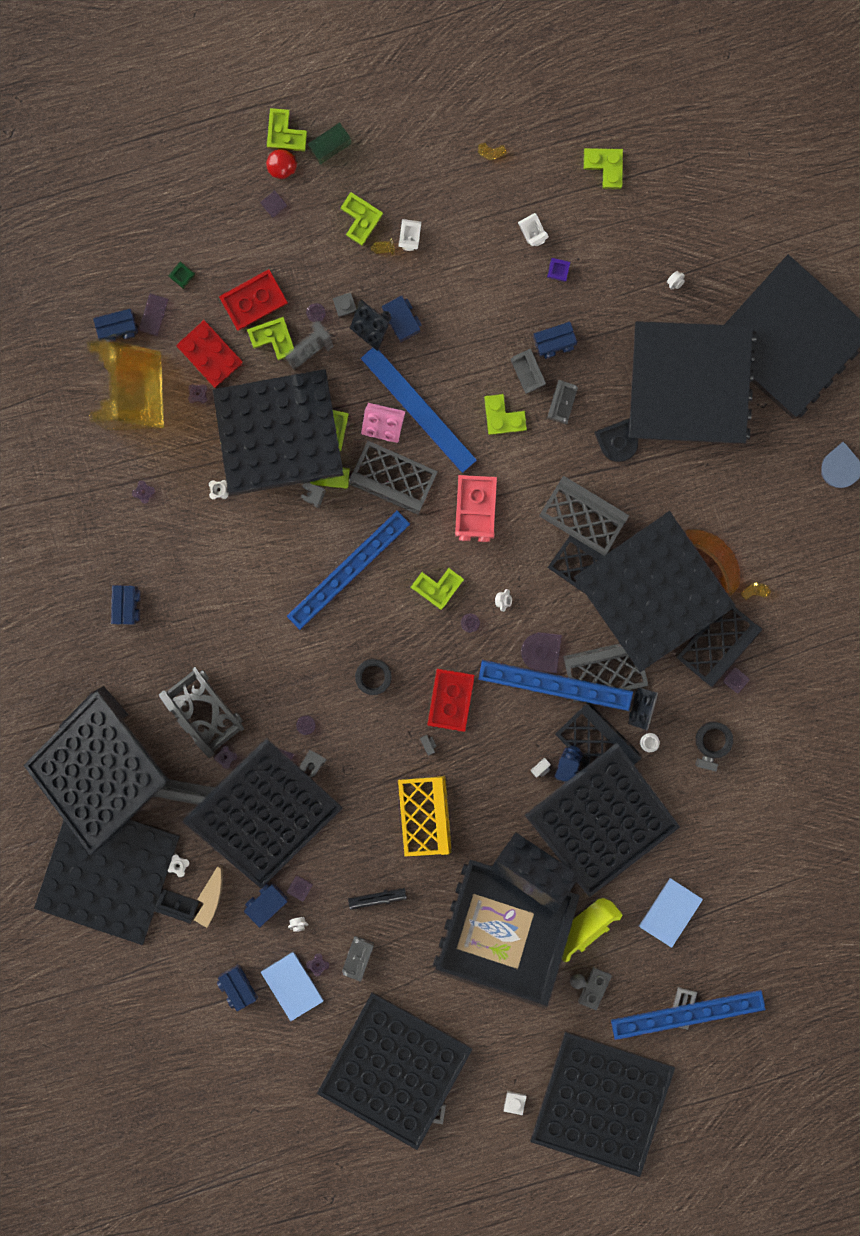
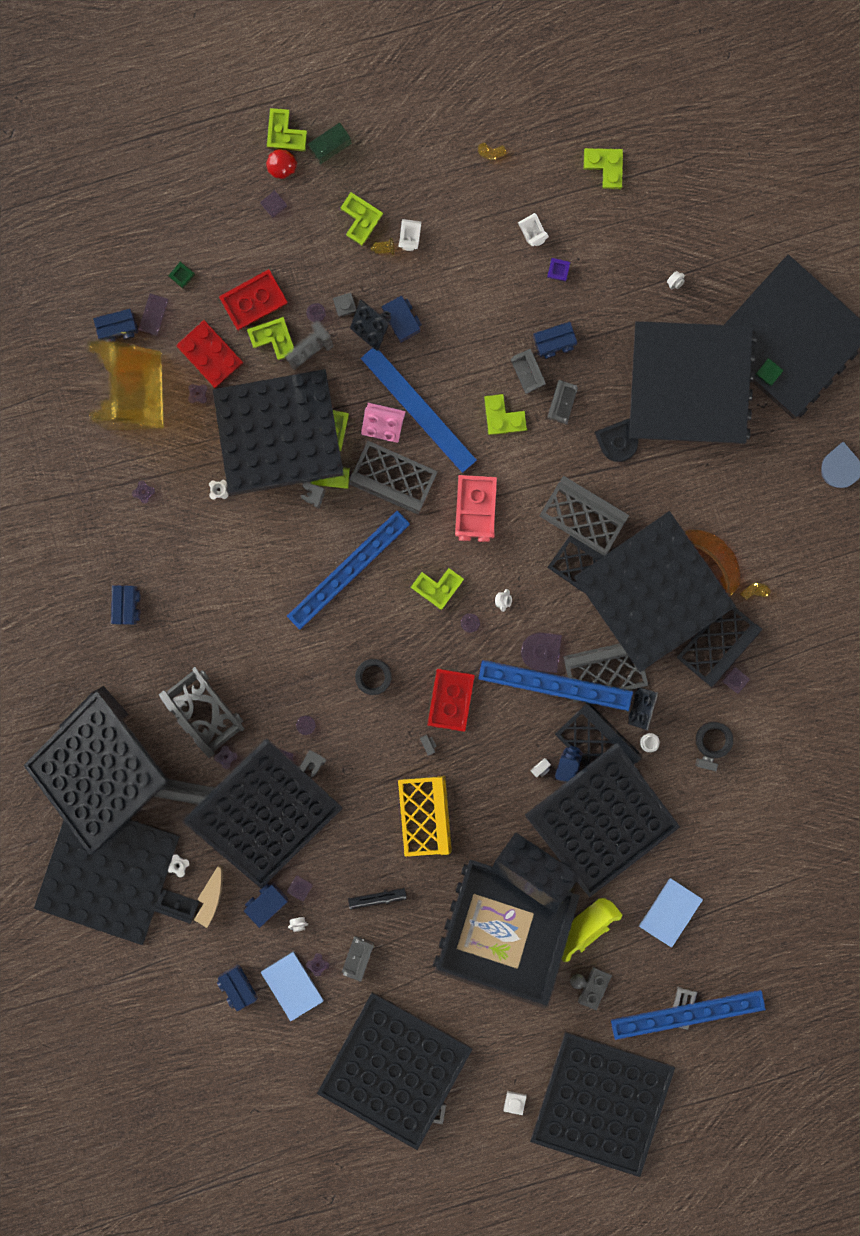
(769, 372): none -> dark green tile

